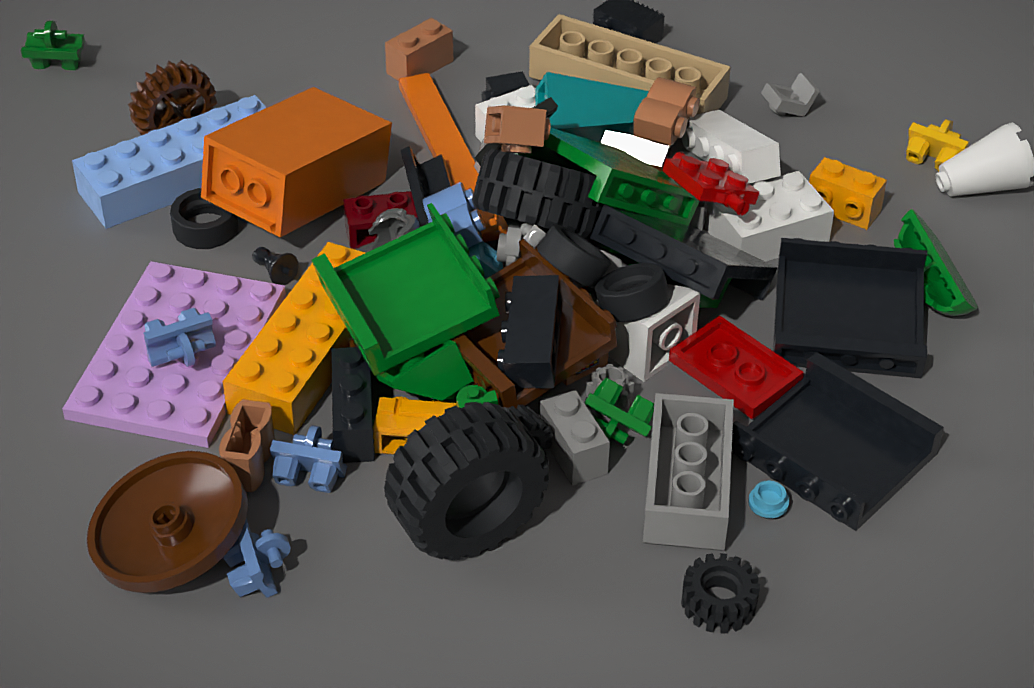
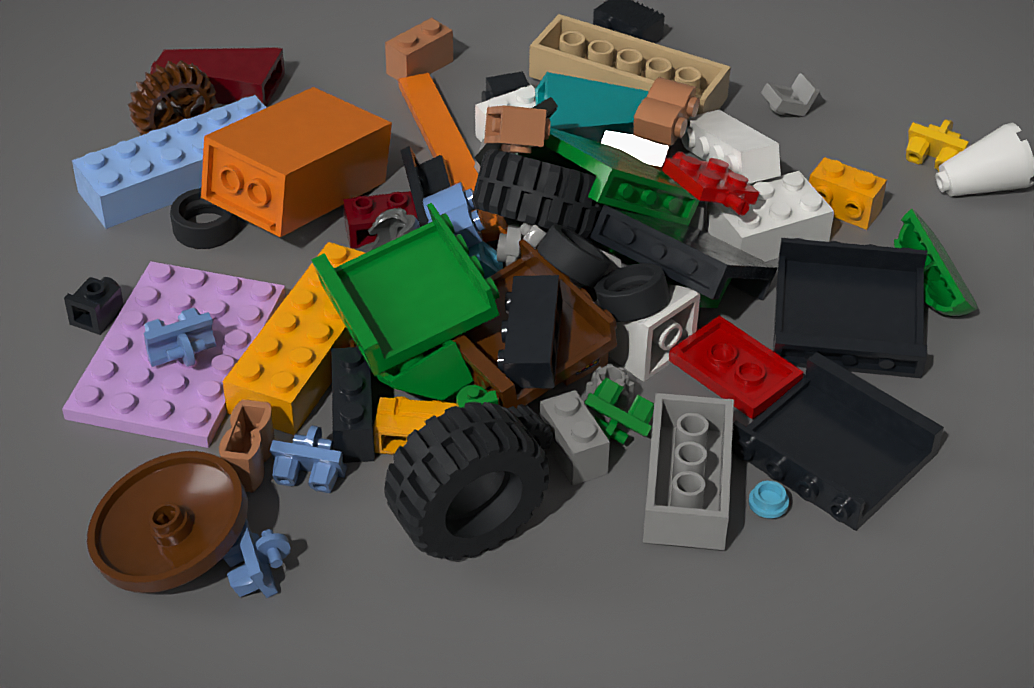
(53, 44): green hips -> none
(98, 297): none -> black brick
(233, 71): none -> dark red slope
(280, 267): black piece -> none
(717, 611): black tyre -> none

